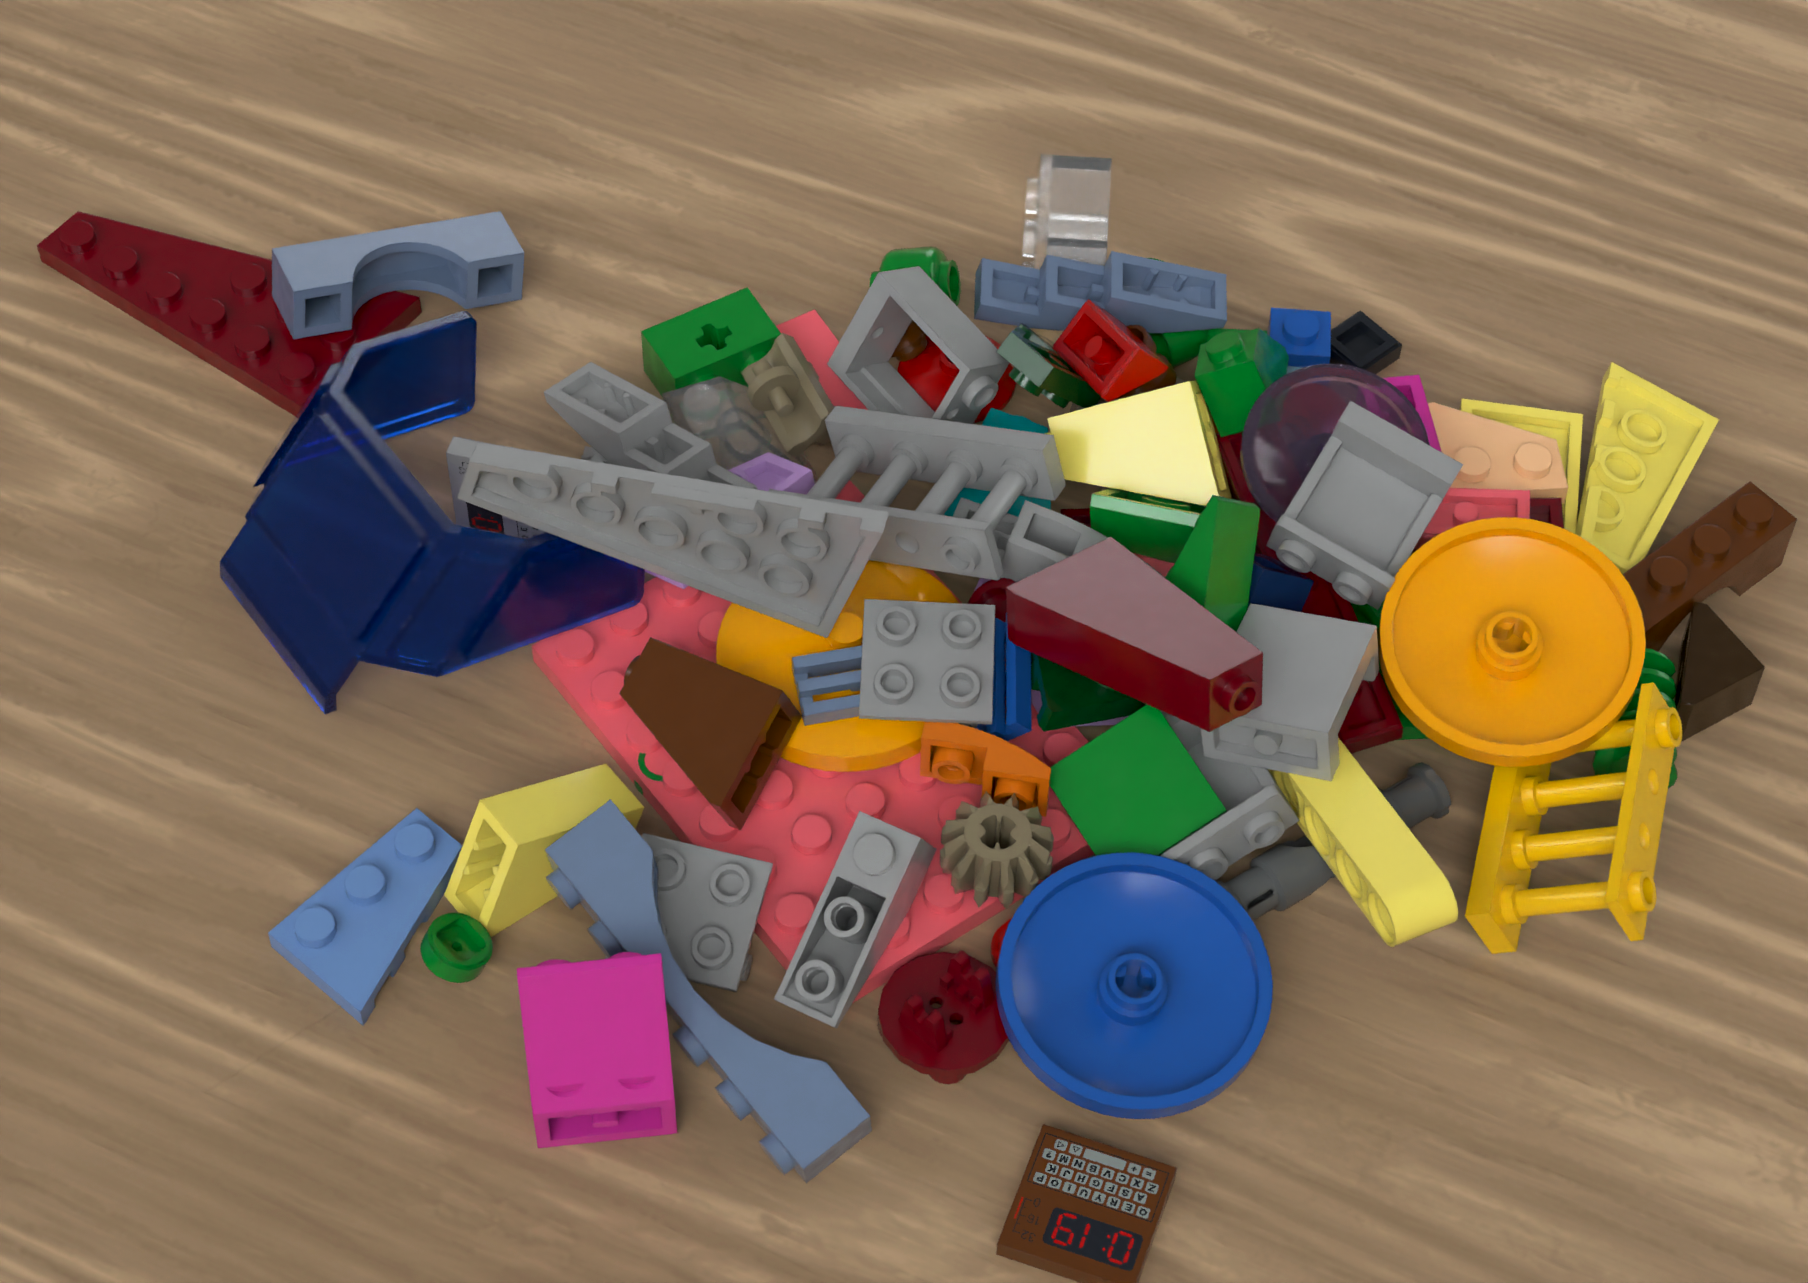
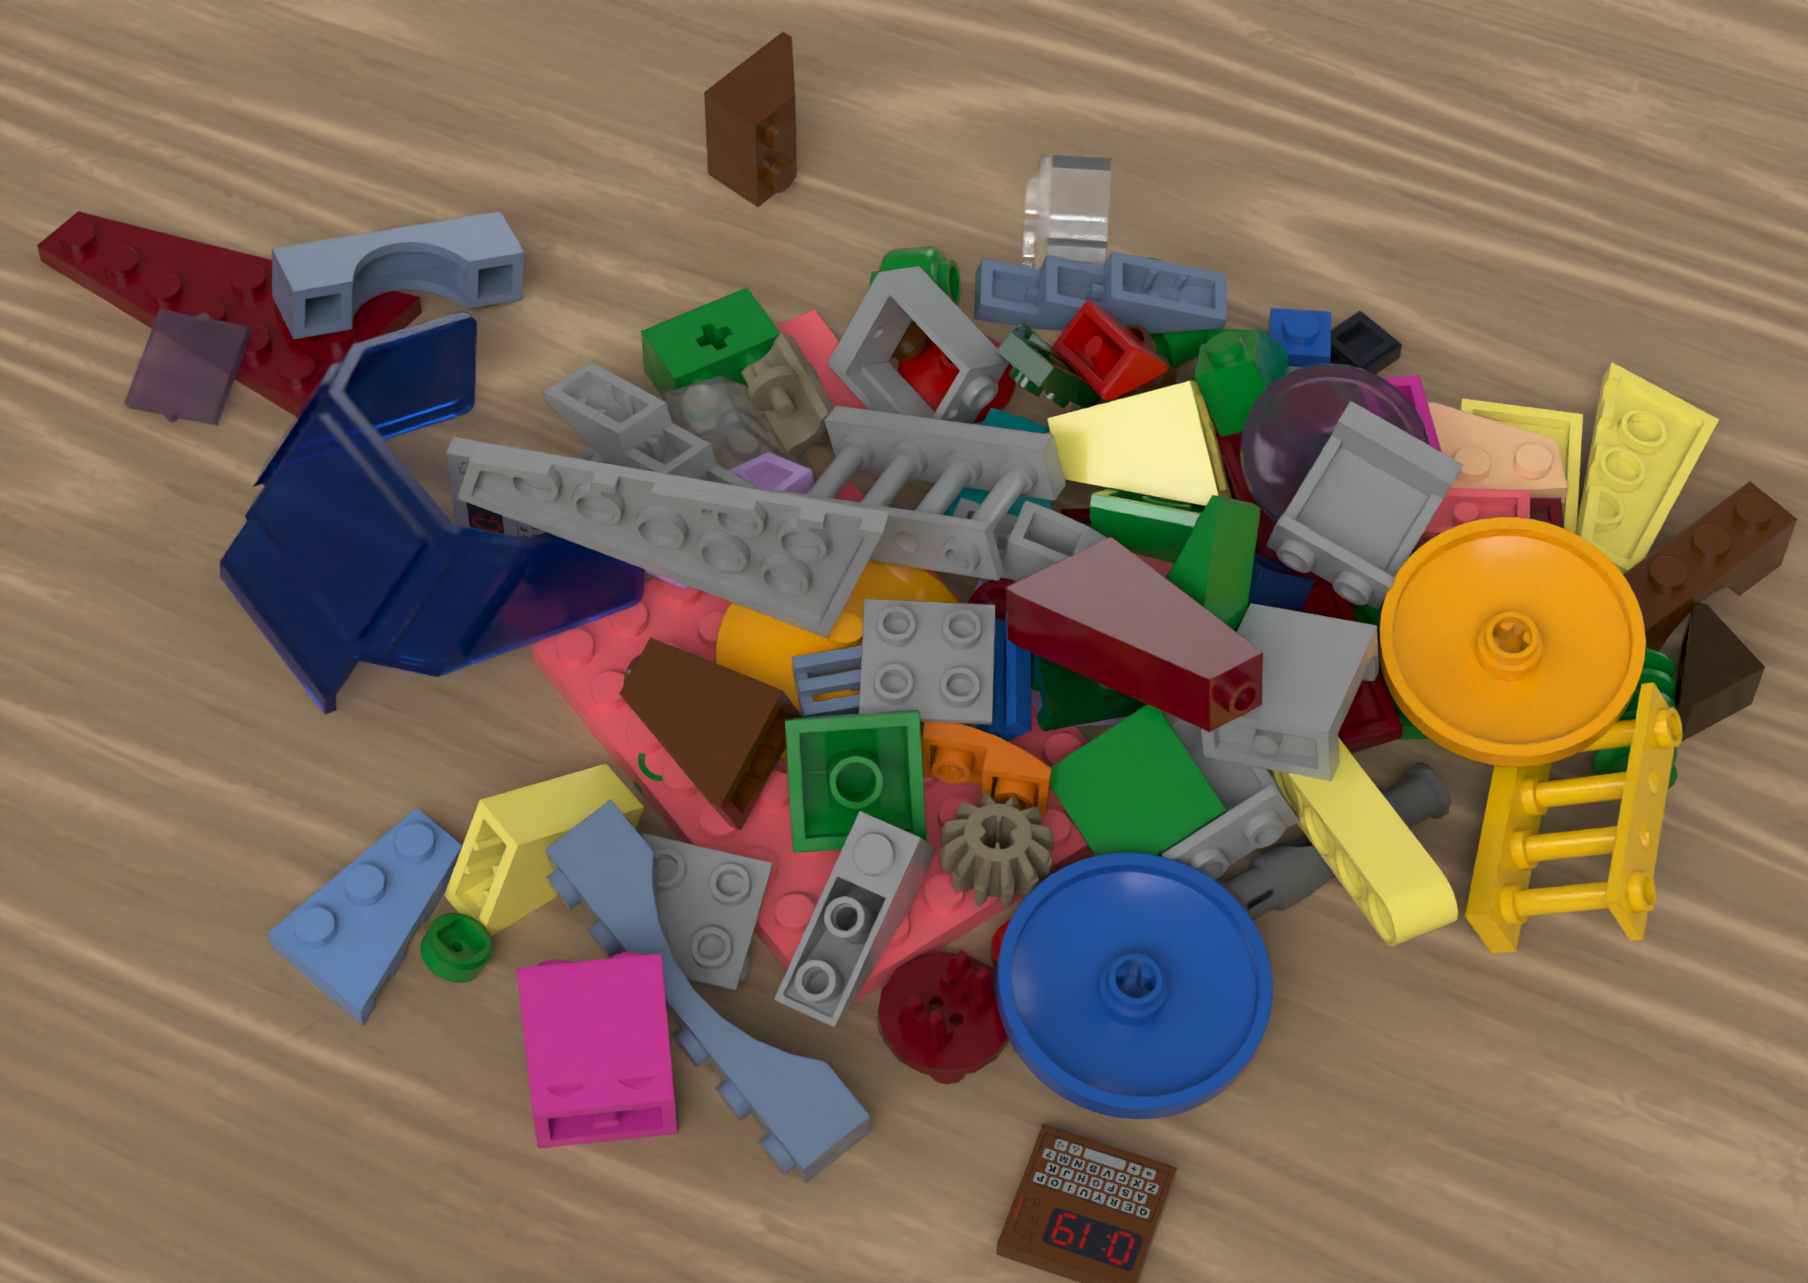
(188, 367): none -> clear purple piece
(754, 124): none -> reddish brown slope
(851, 767): none -> green slope

